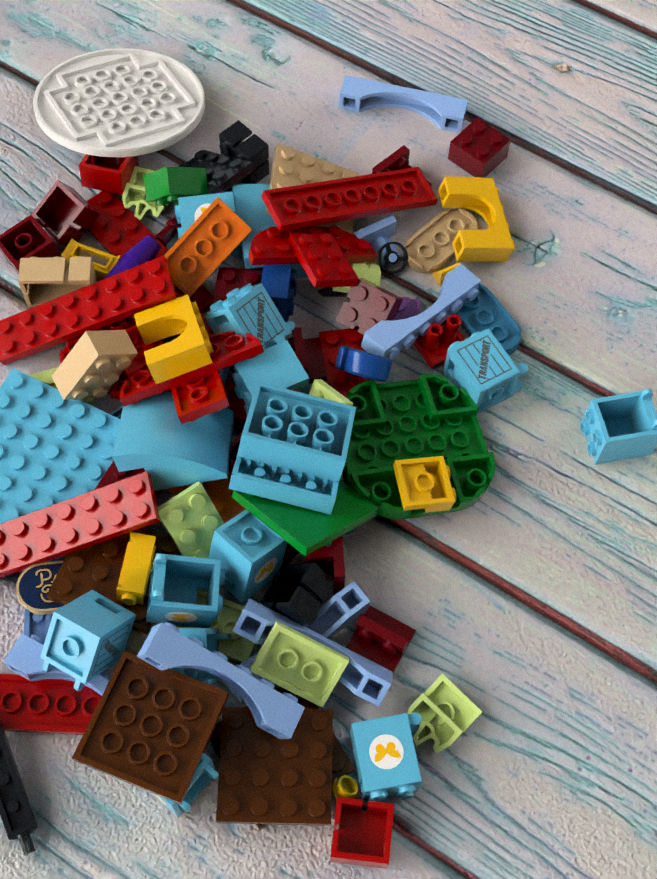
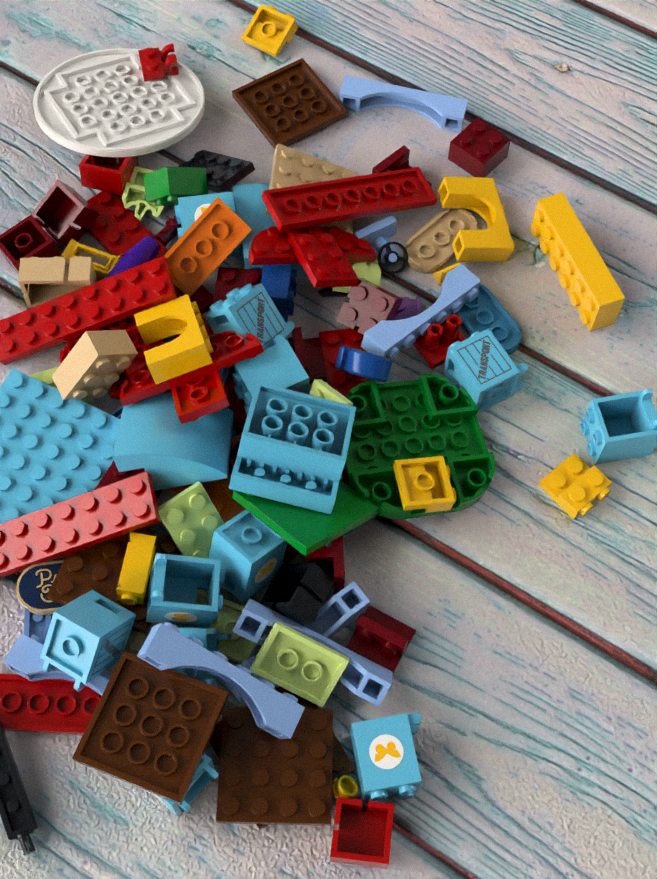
(153, 62): none -> red plate
(251, 150): black piece -> none
(270, 30): none -> yellow plate
(289, 104): none -> reddish brown plate
(444, 714): yellowish green plate -> none
(576, 262): none -> yellow brick
(576, 486): none -> yellow plate

